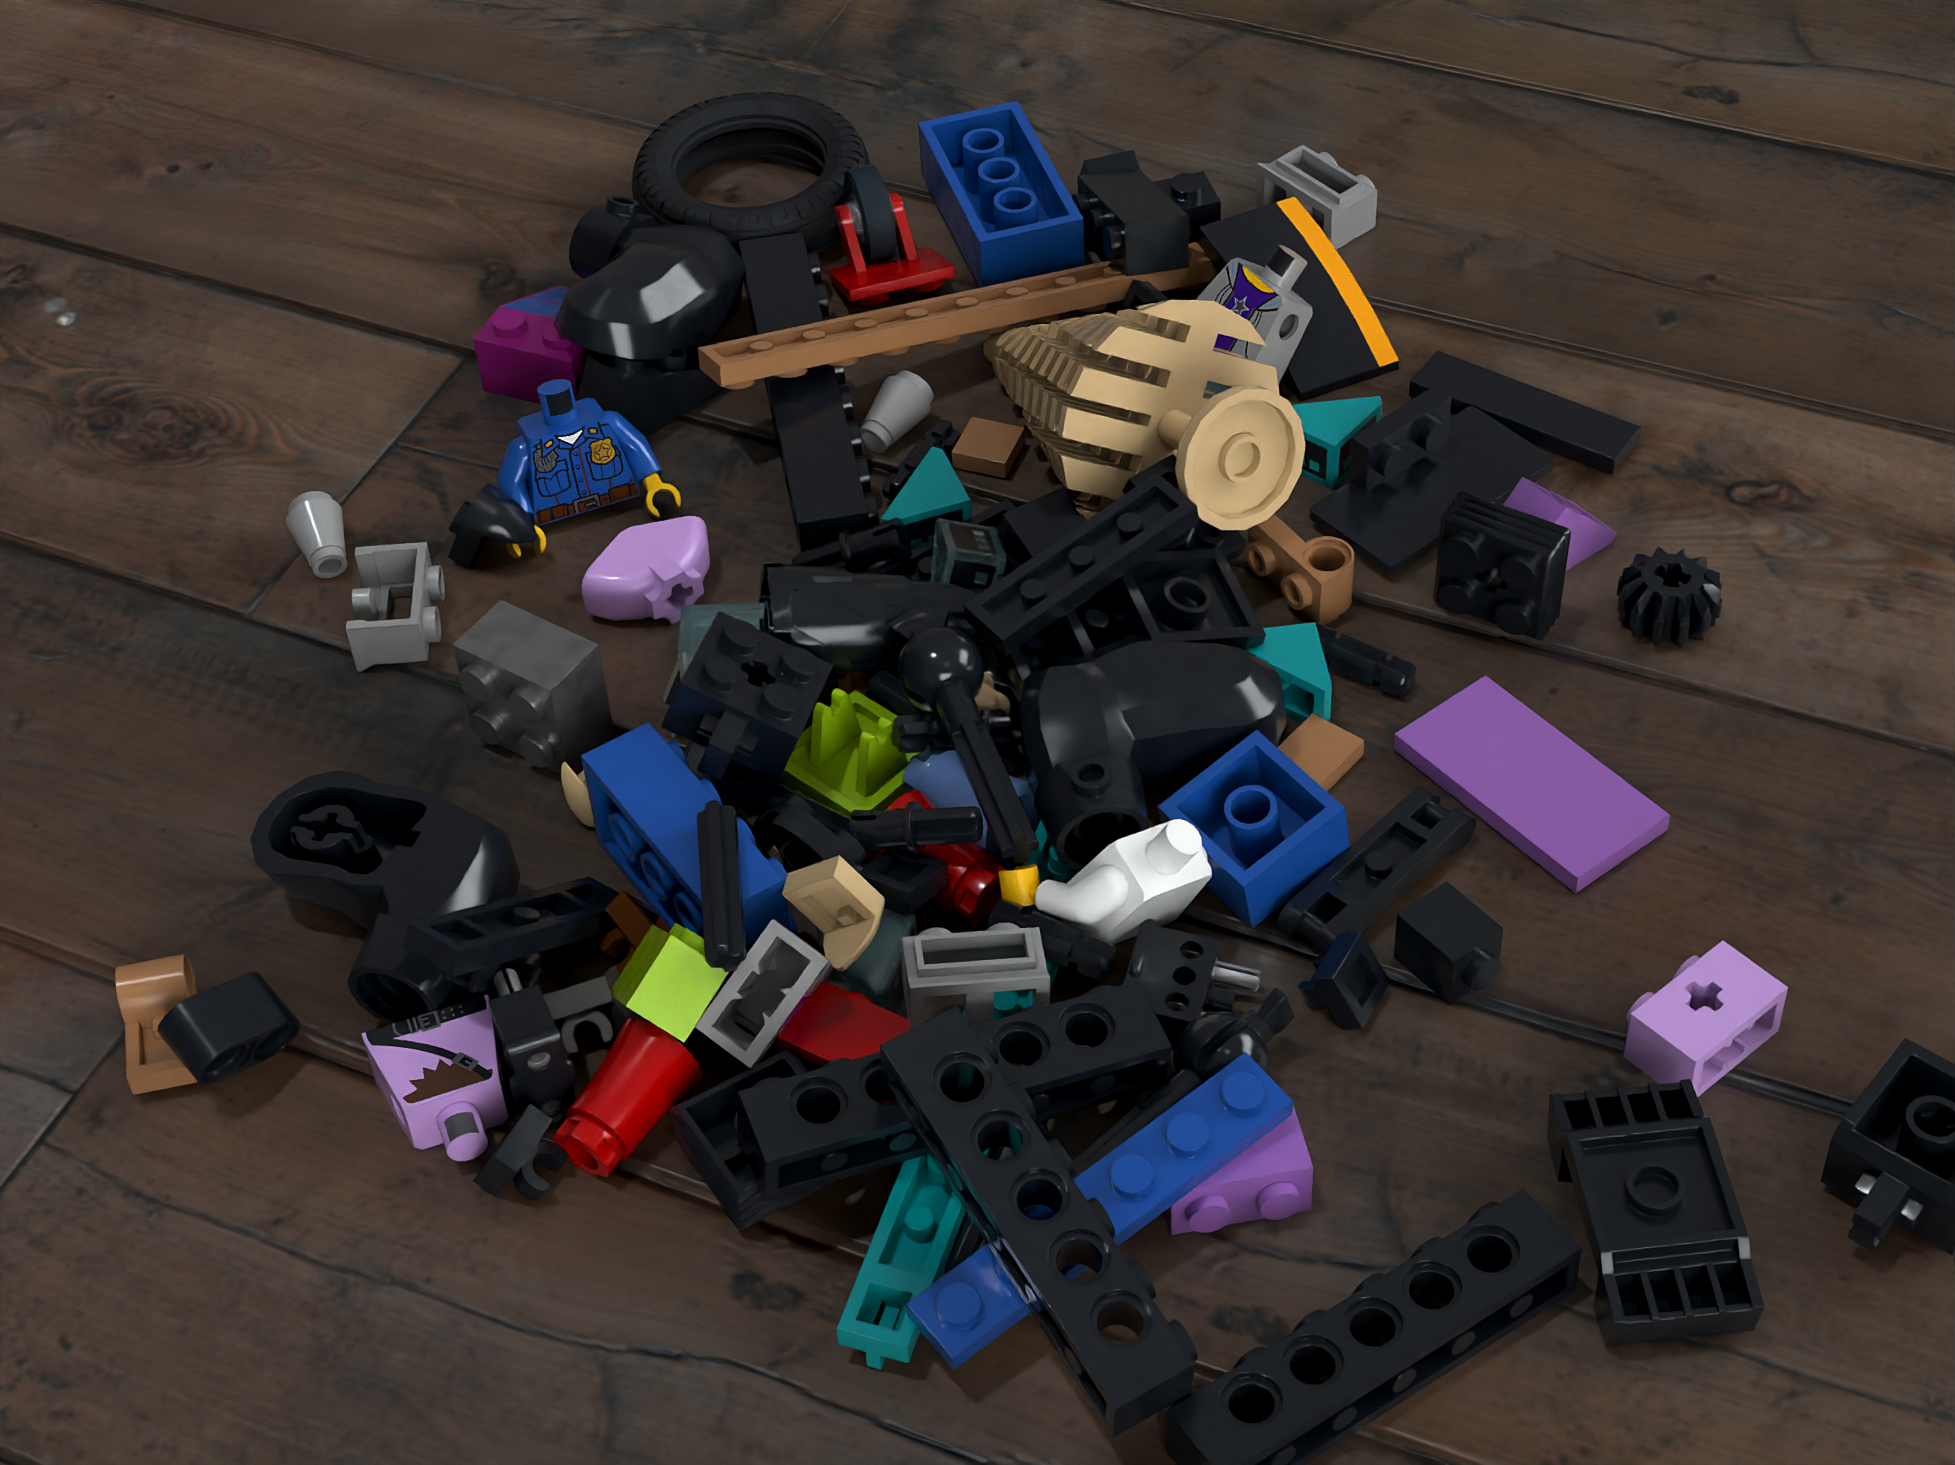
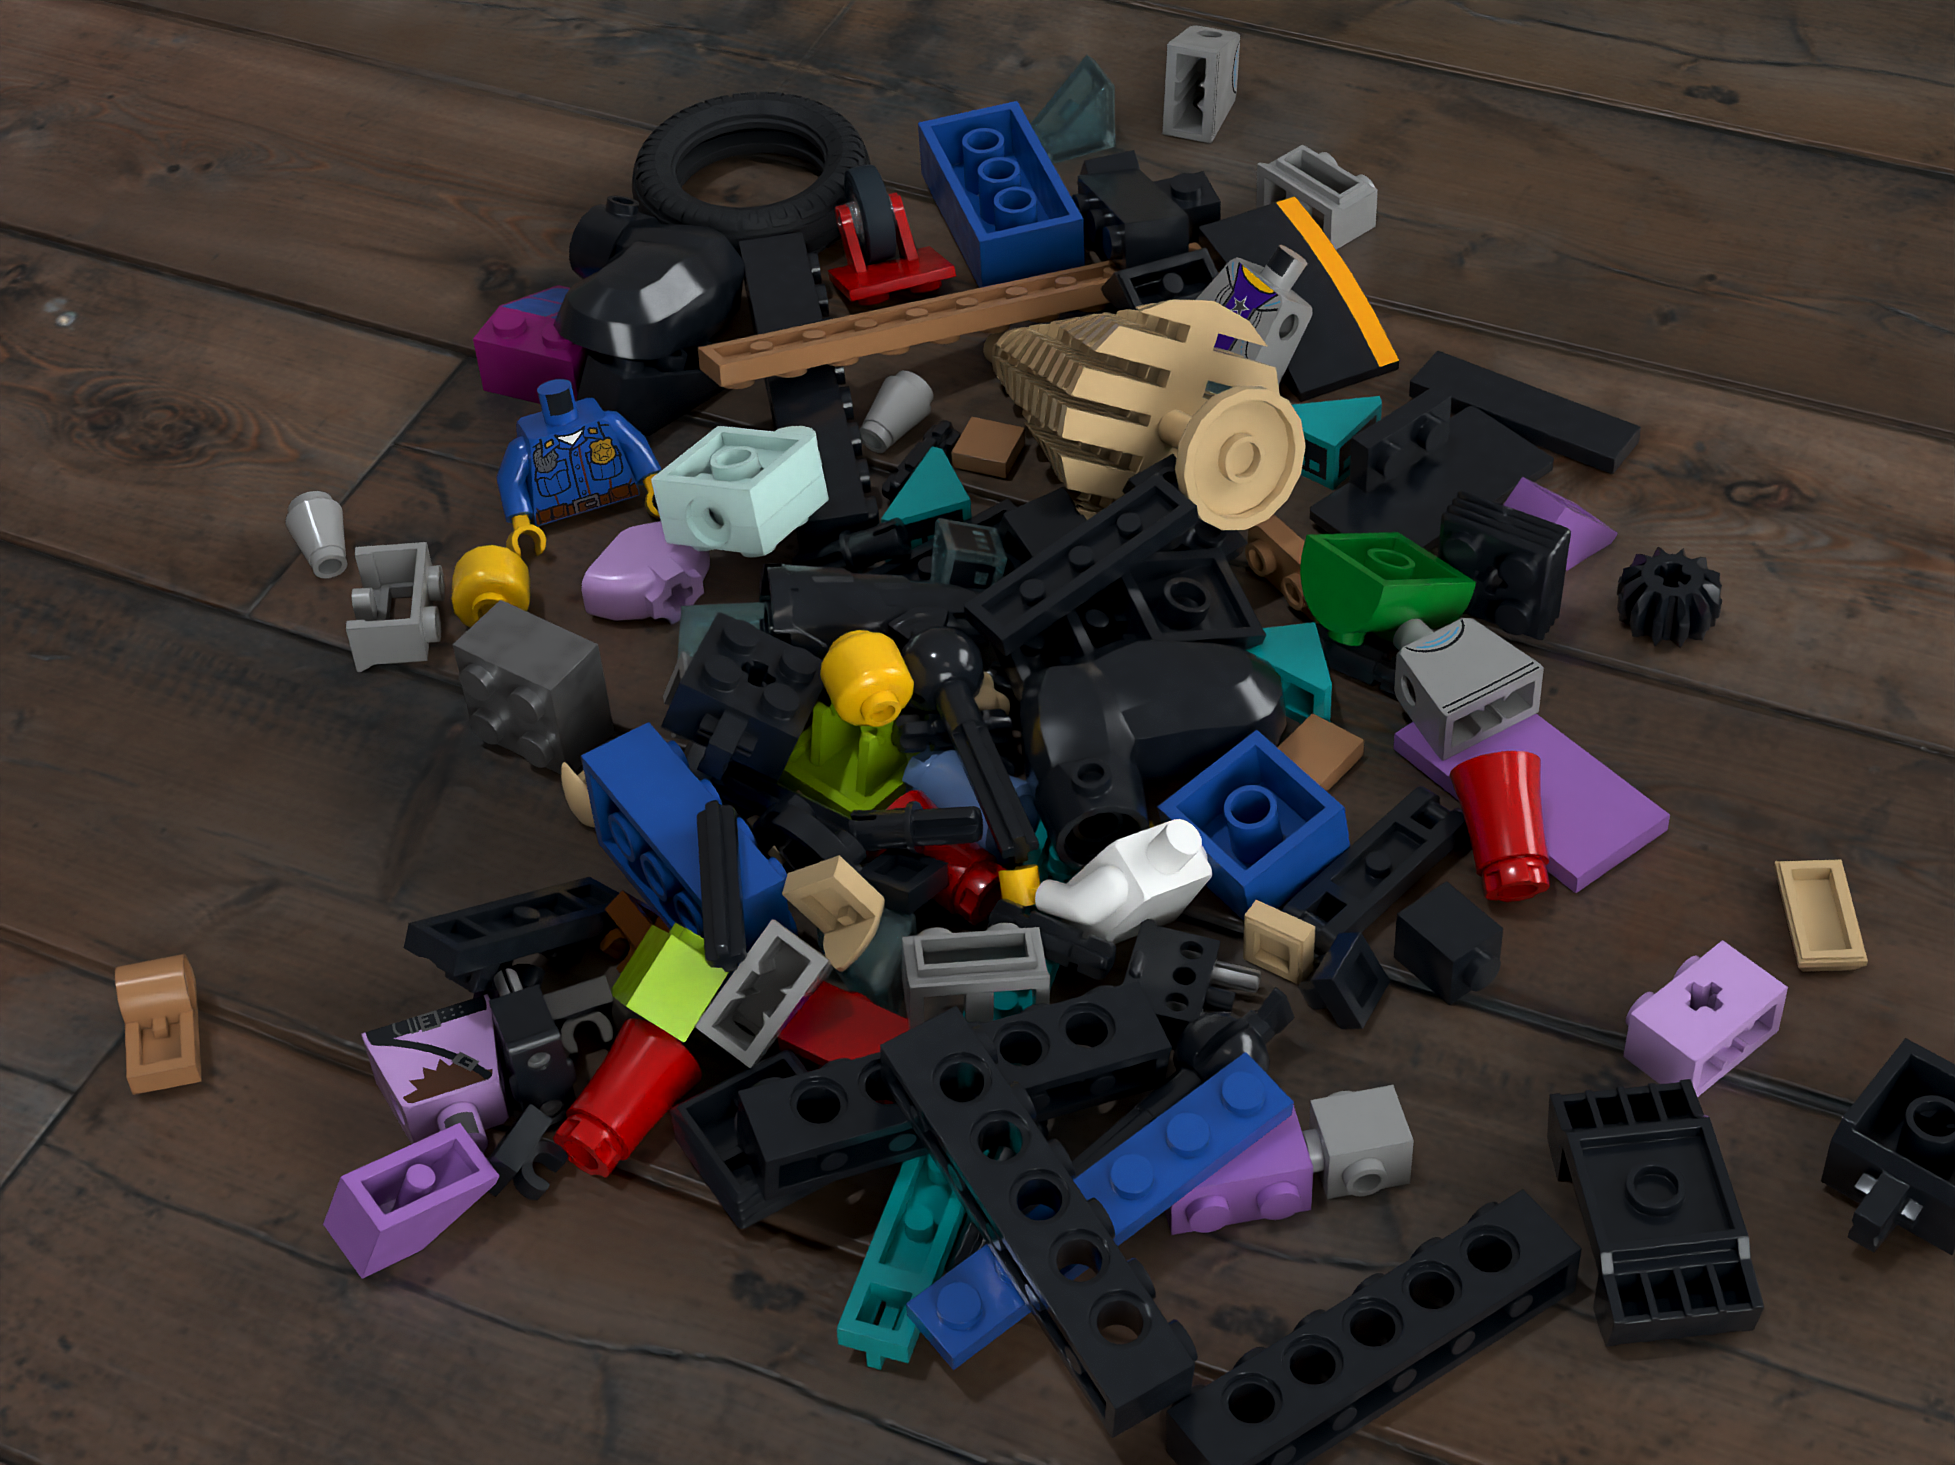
(228, 1028): black beam -> none
(384, 862): black piece -> none
(407, 1198): none -> medium lavender slope
(485, 578): none -> yellow head
(489, 517): black plate -> none
(741, 489): none -> light aqua brick
(866, 678): none -> yellow head
(1078, 115): none -> clear light blue slope
(1162, 280): none -> black slope
(1204, 68): none -> light grey torso
(1278, 942): none -> tan tile
(1359, 1142): none -> light grey brick
(1378, 584): none -> green brick
(1463, 683): none -> light grey torso
(1505, 822): none -> red plant
(1820, 915): none -> tan tile

